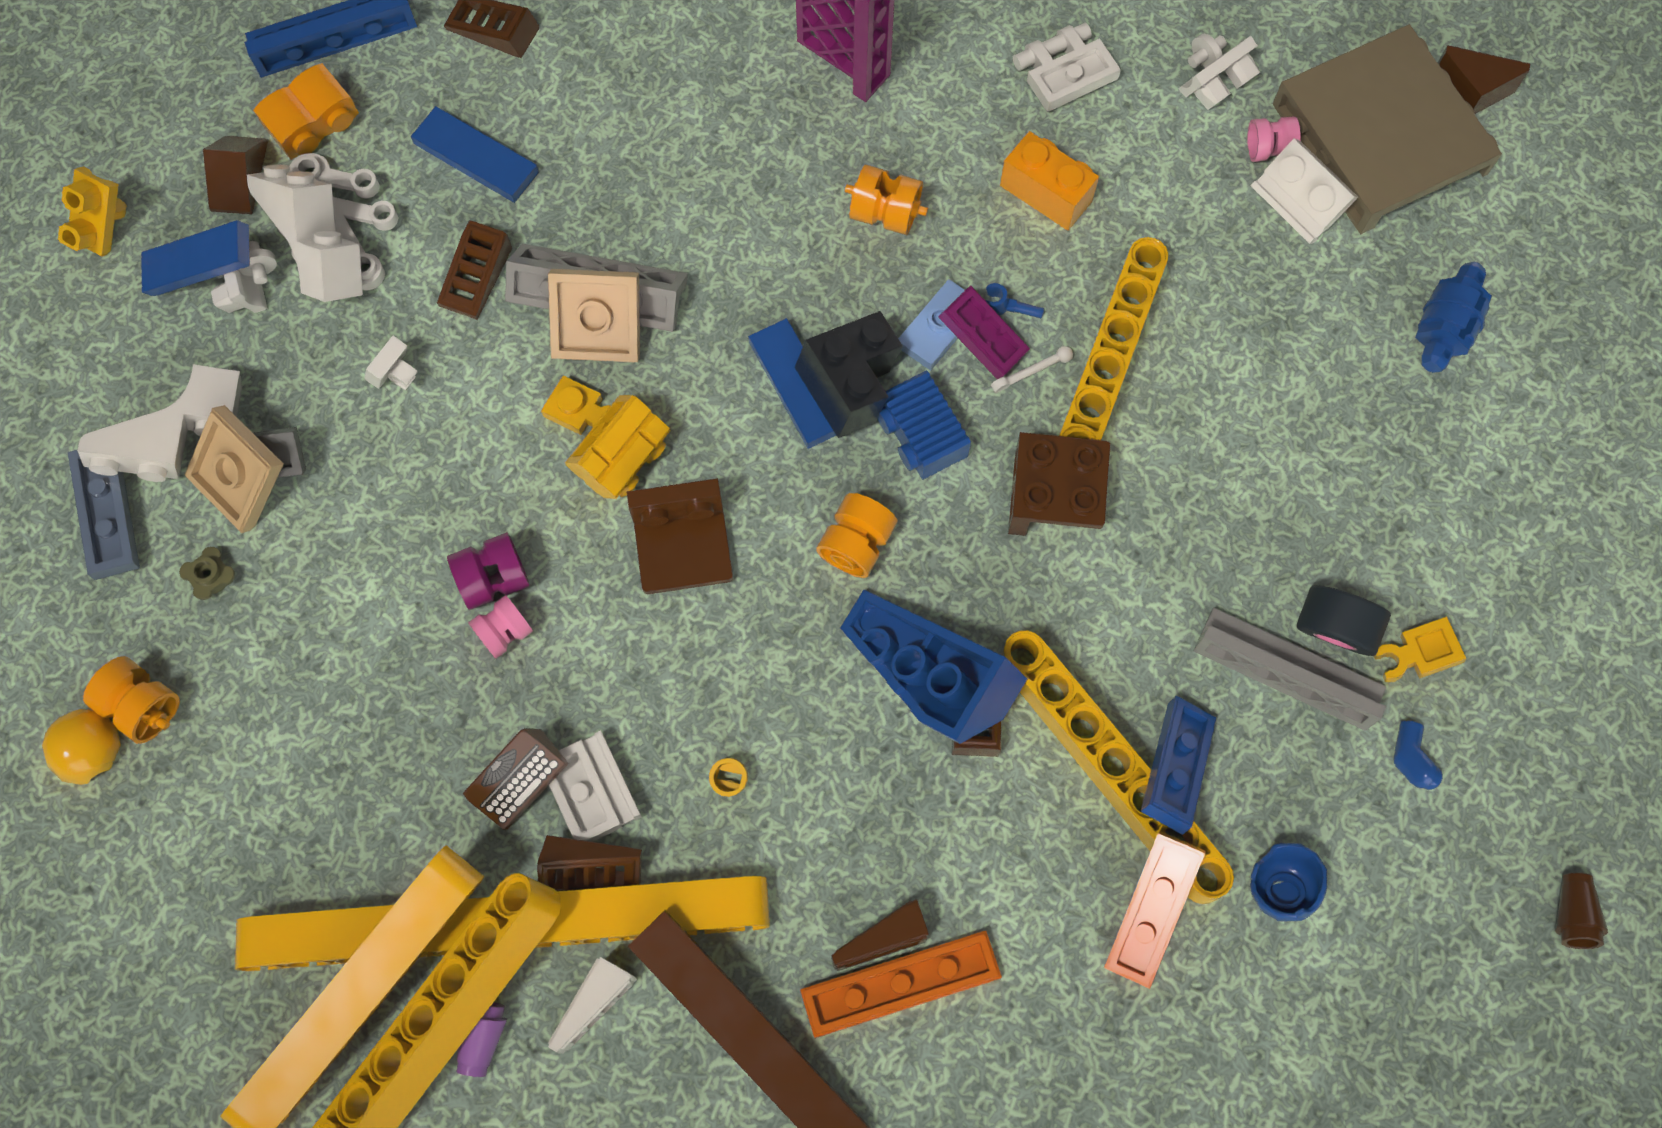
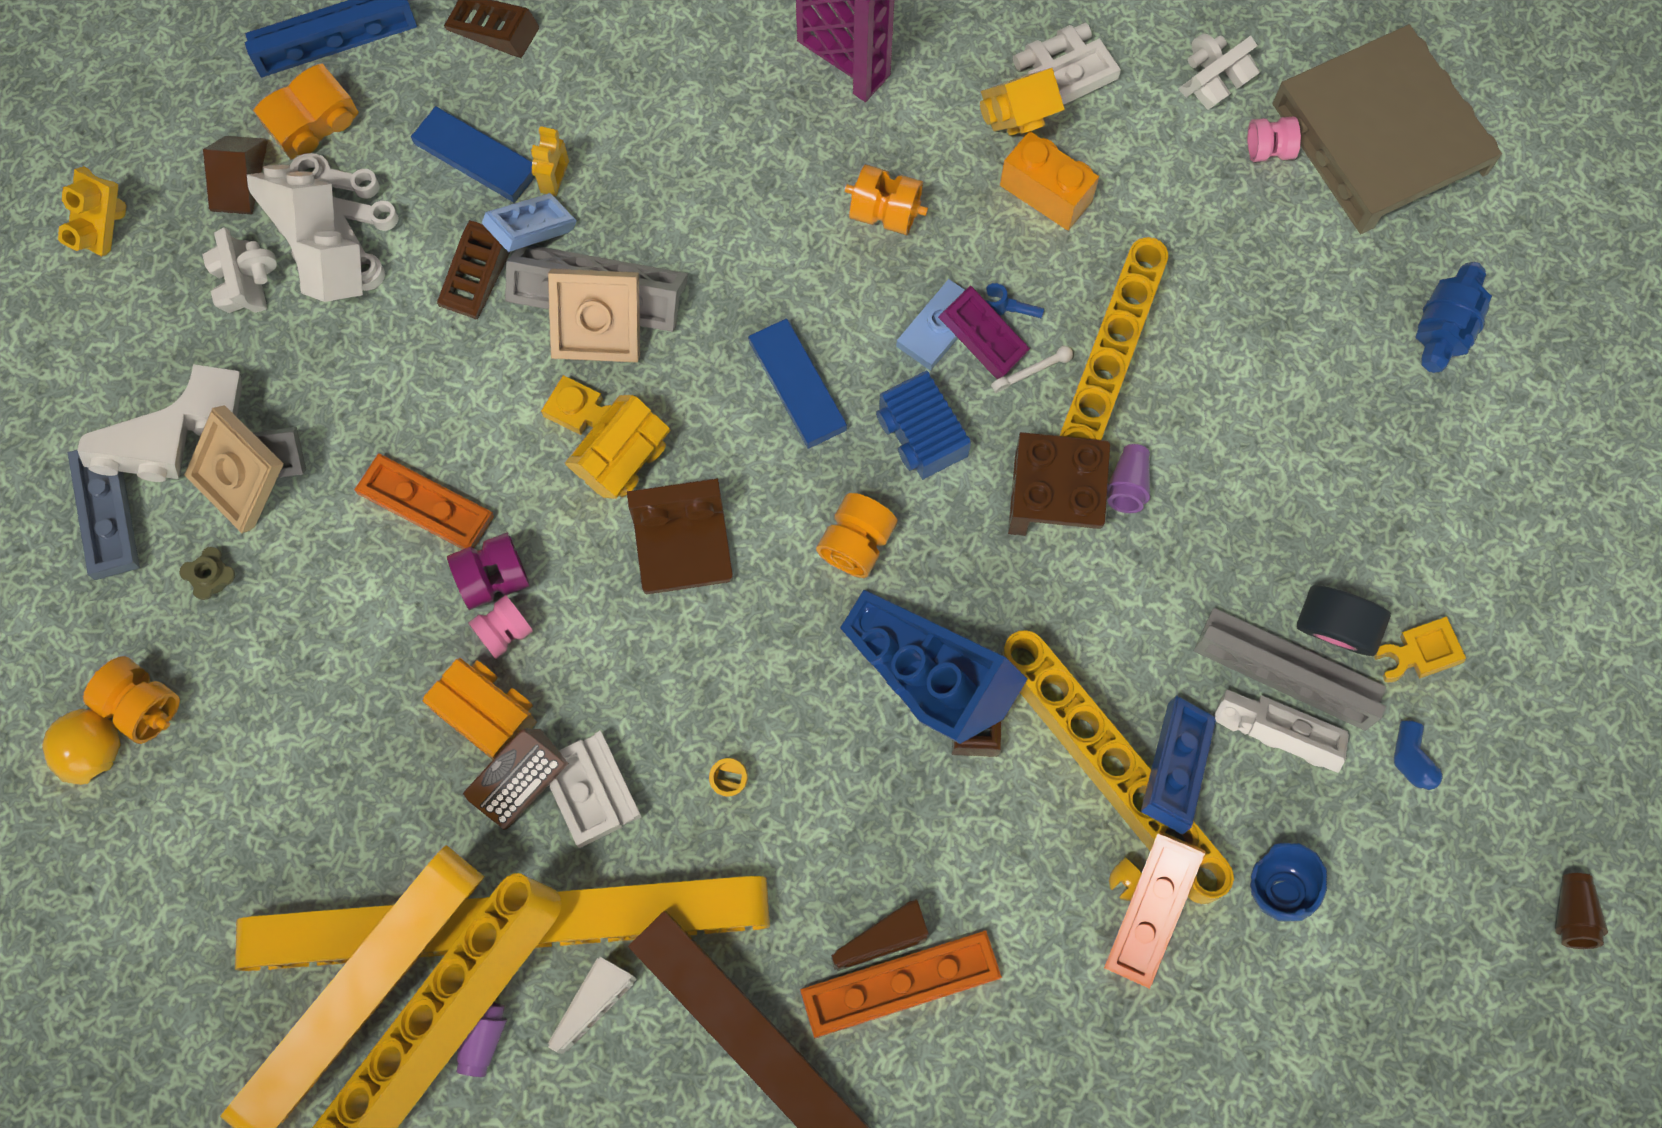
(195, 258): blue tile -> none
(390, 365): white tile -> none
(424, 502): none -> orange tile
(478, 707): none -> light orange brick
(528, 222): none -> light blue plate
(549, 161): none -> yellow plate
(572, 864): reddish brown slope -> none
(844, 370): black brick -> none
(1022, 102): none -> yellow brick
(1127, 874): none -> yellow hinge
(1130, 481): none -> medium lavender cone
(1284, 729): none -> white hinge
(1304, 191): white plate -> none
(1481, 76): reddish brown slope -> none

